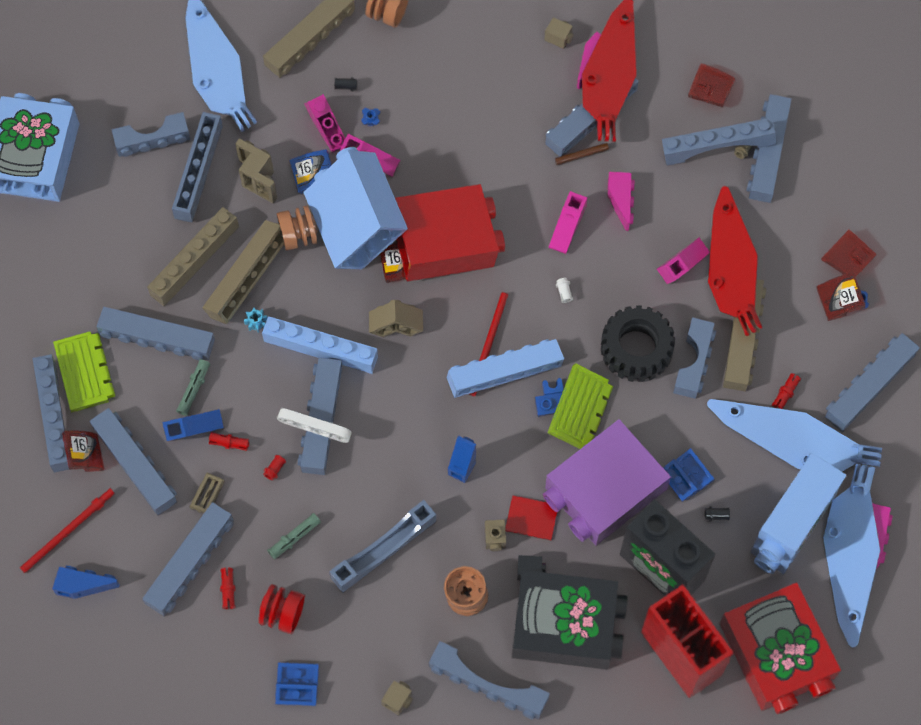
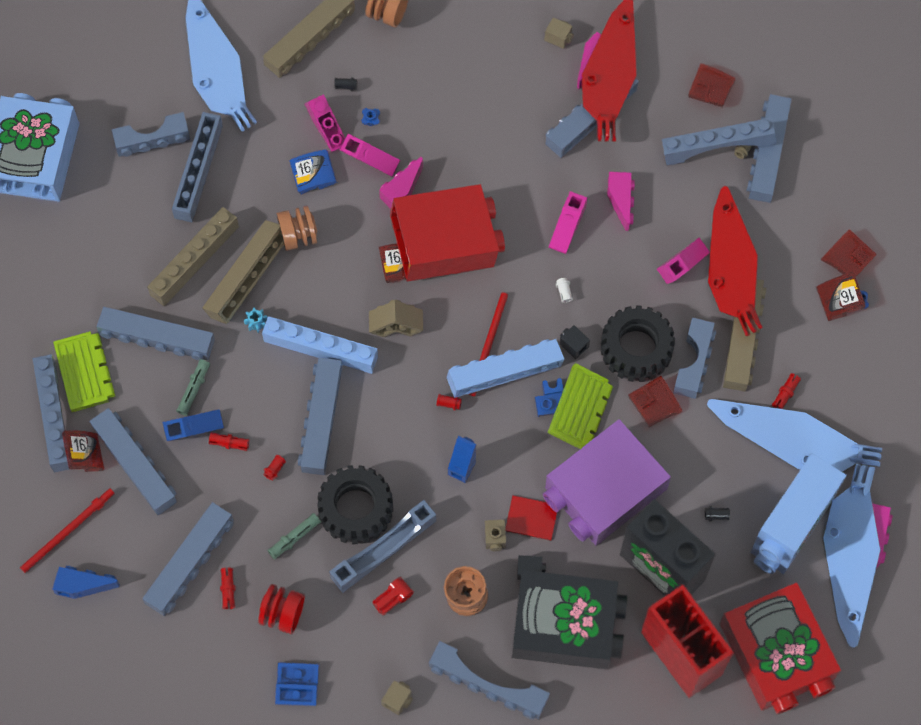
(200, 508): dark tan tile -> none
(256, 170): dark tan bracket -> none
(314, 425): white beam -> none
(348, 481): none -> black tyre
(355, 209): light blue brick -> none
(396, 593): none -> red piece
(402, 184): none -> dark pink slope
(449, 402): none -> red pin
(574, 341): none -> black brick
(582, 153): reddish brown bar -> none
(655, 401): none -> clear red plate
(688, 475): blue slope -> none
(871, 382): sand blue brick -> none

